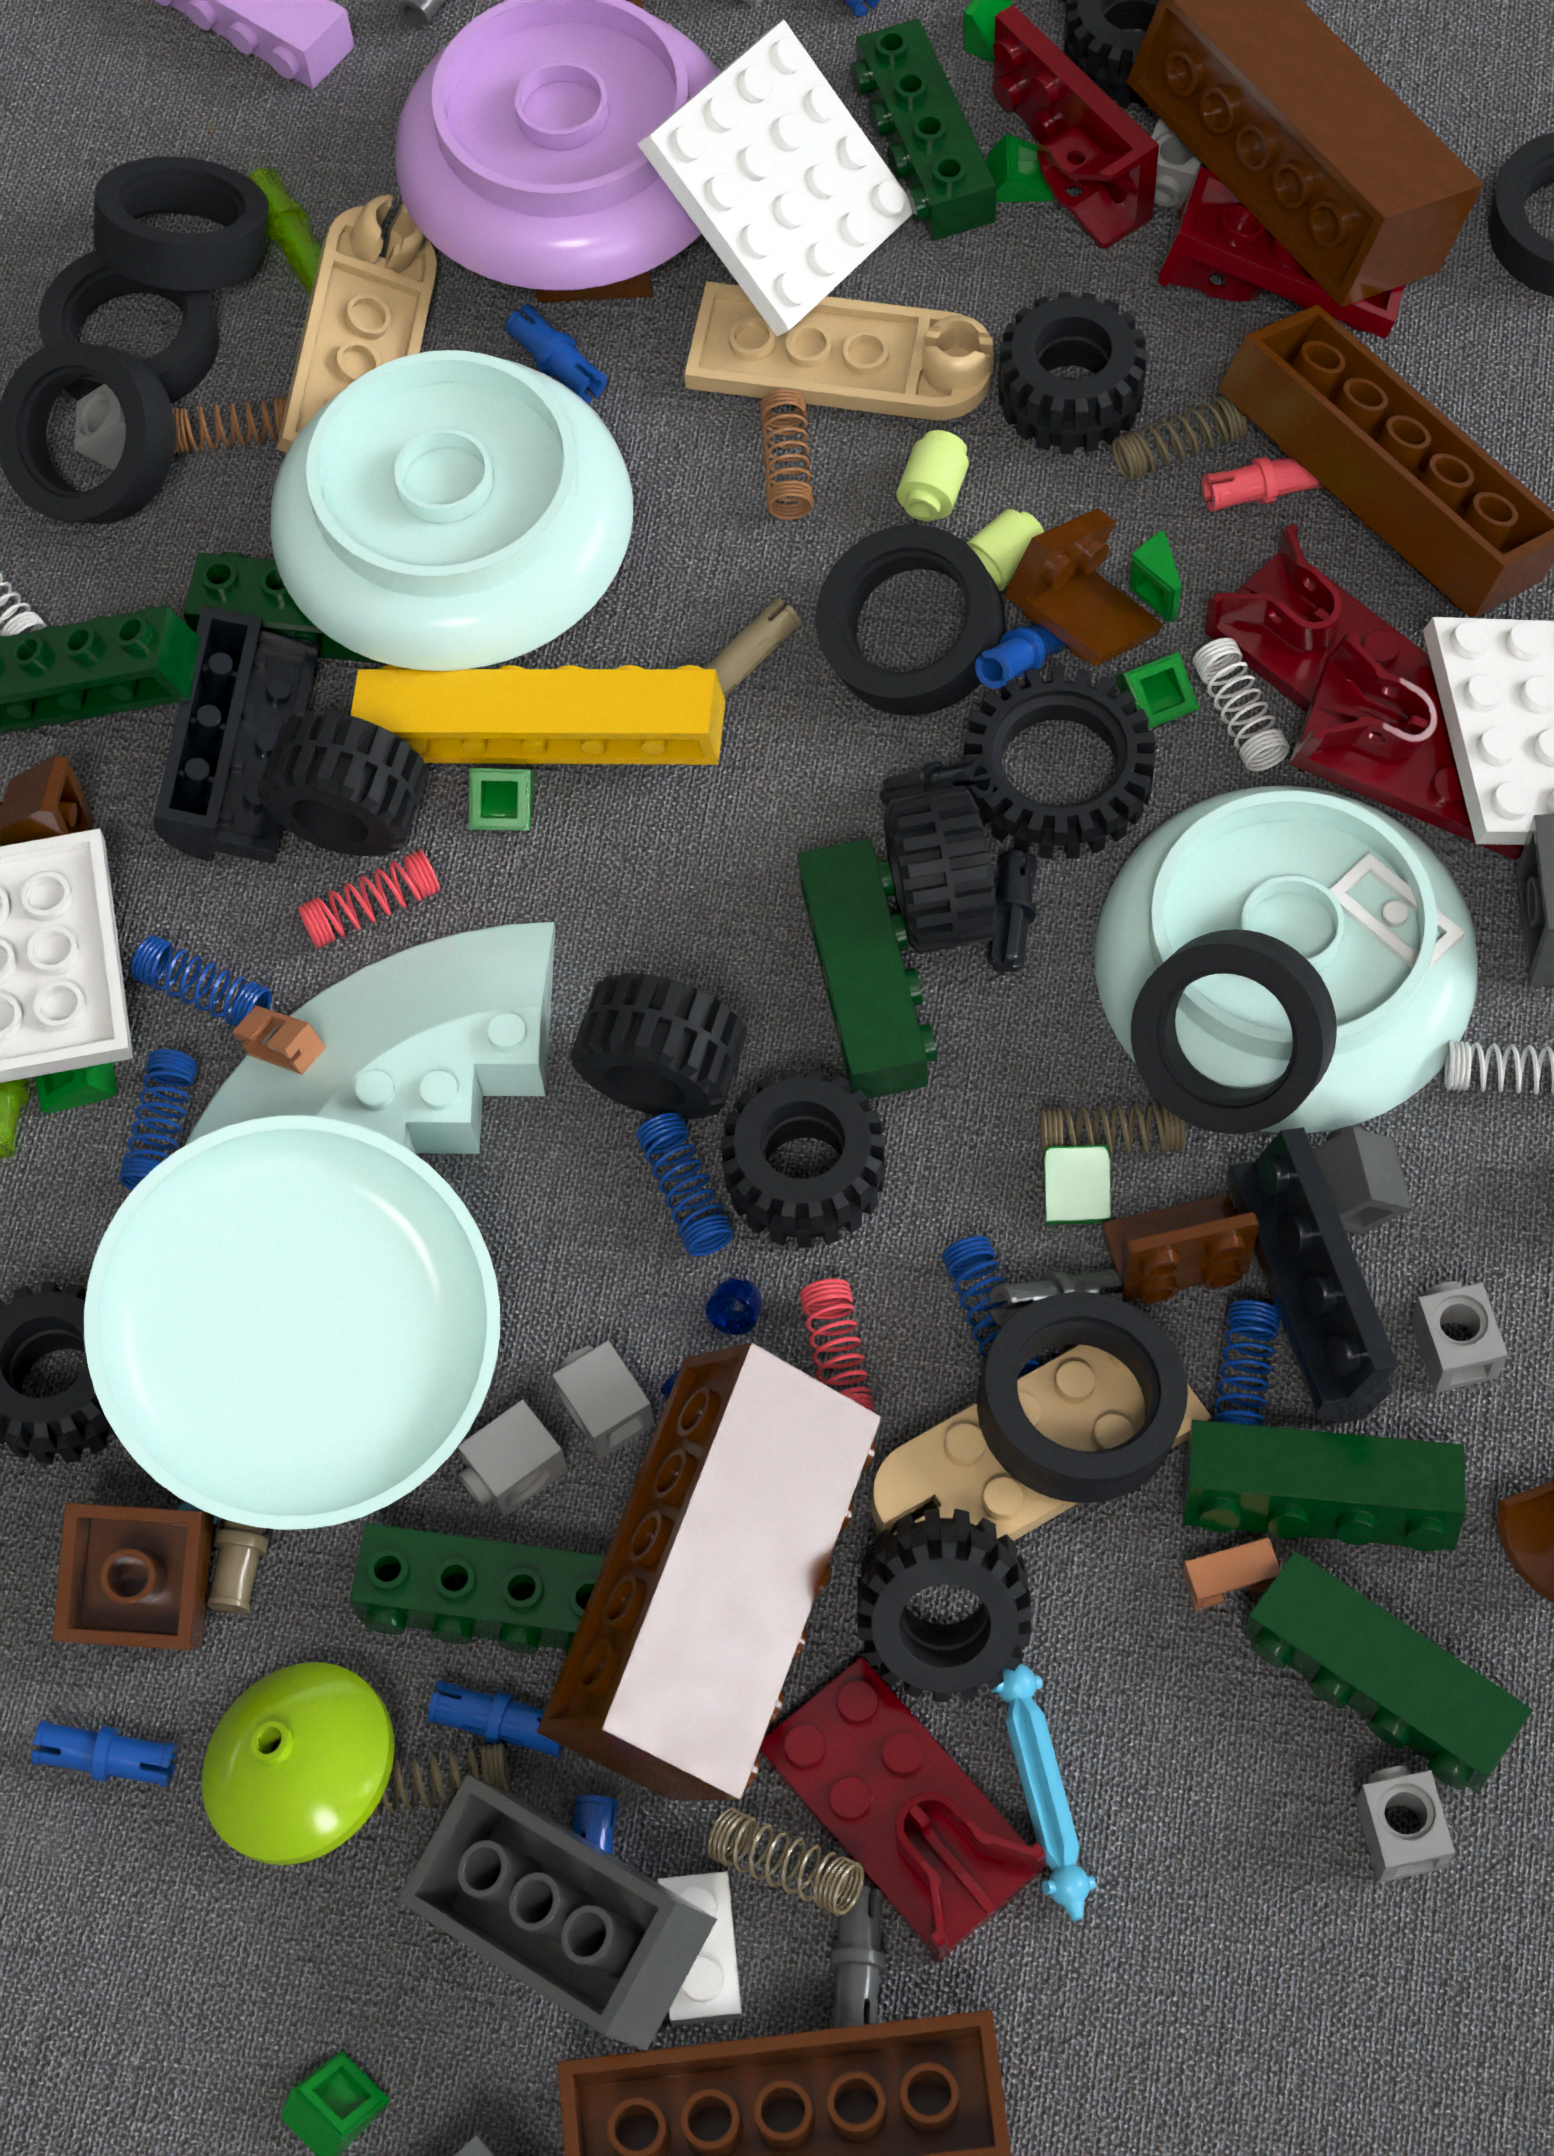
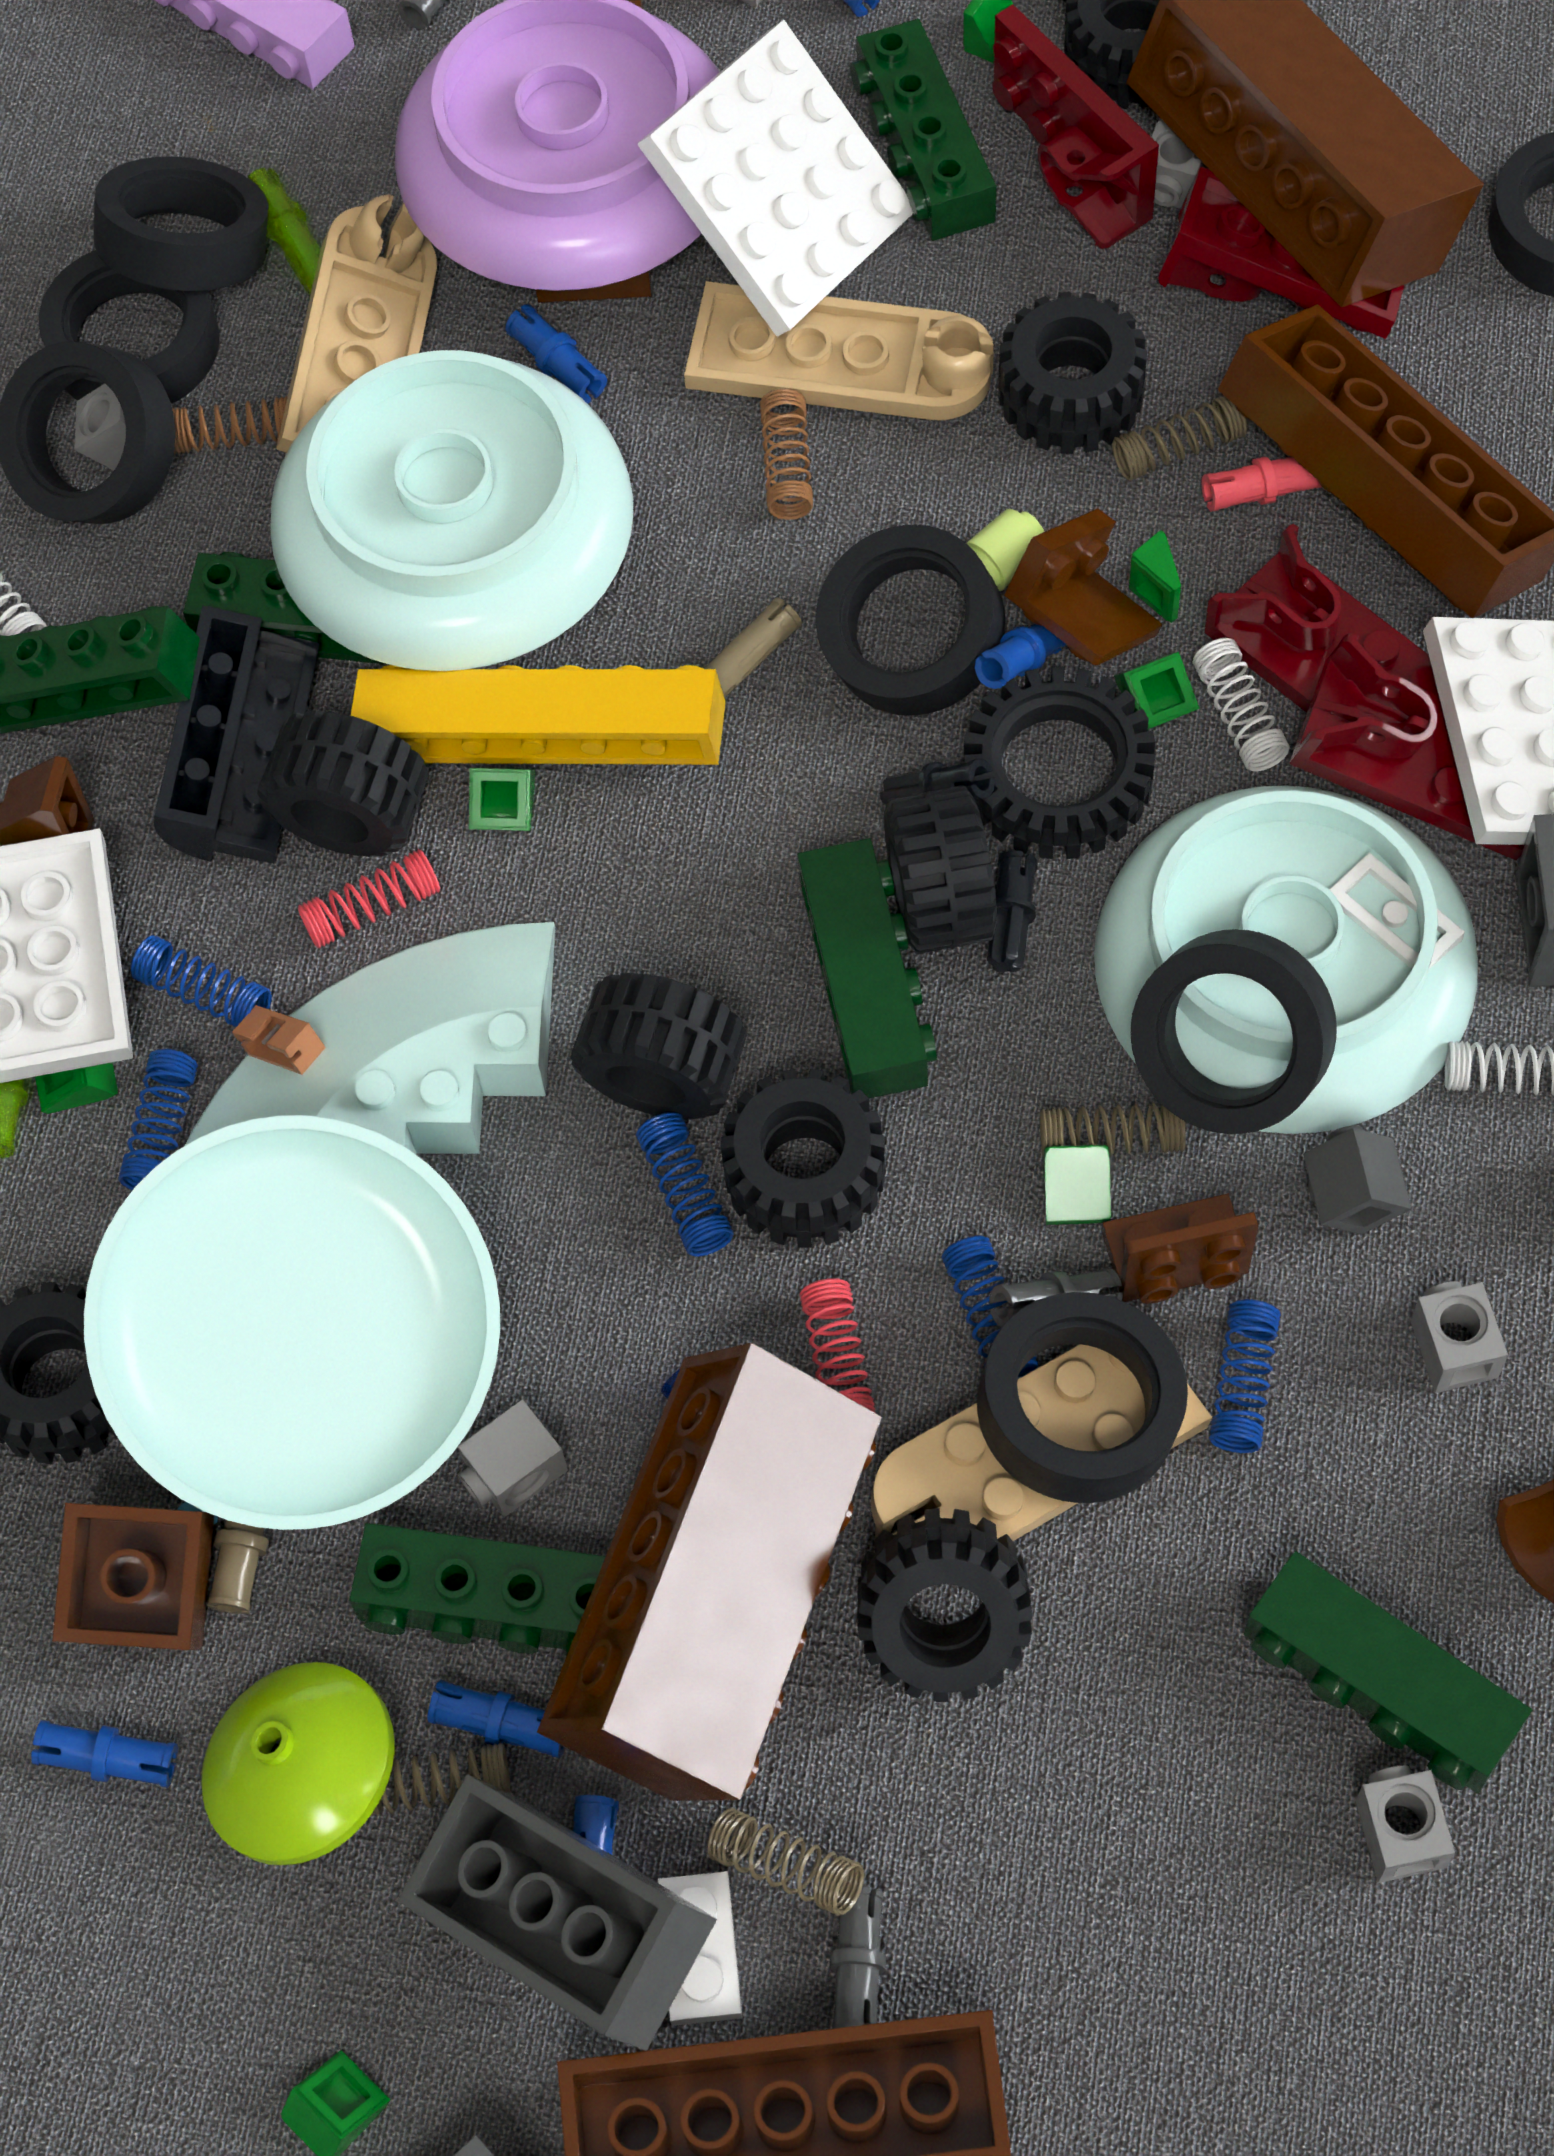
(602, 1398): light grey brick -> none
(722, 1305): clear blue hinge -> none
(901, 1809): dark red plate -> none
(933, 476): yellowish green brick -> none
(1017, 171): green slope -> none
(1044, 1790): medium azure wheel -> none
(1228, 1570): nougat piece -> none
(1314, 1279): black brick -> none
(1324, 1485): dark green brick -> none

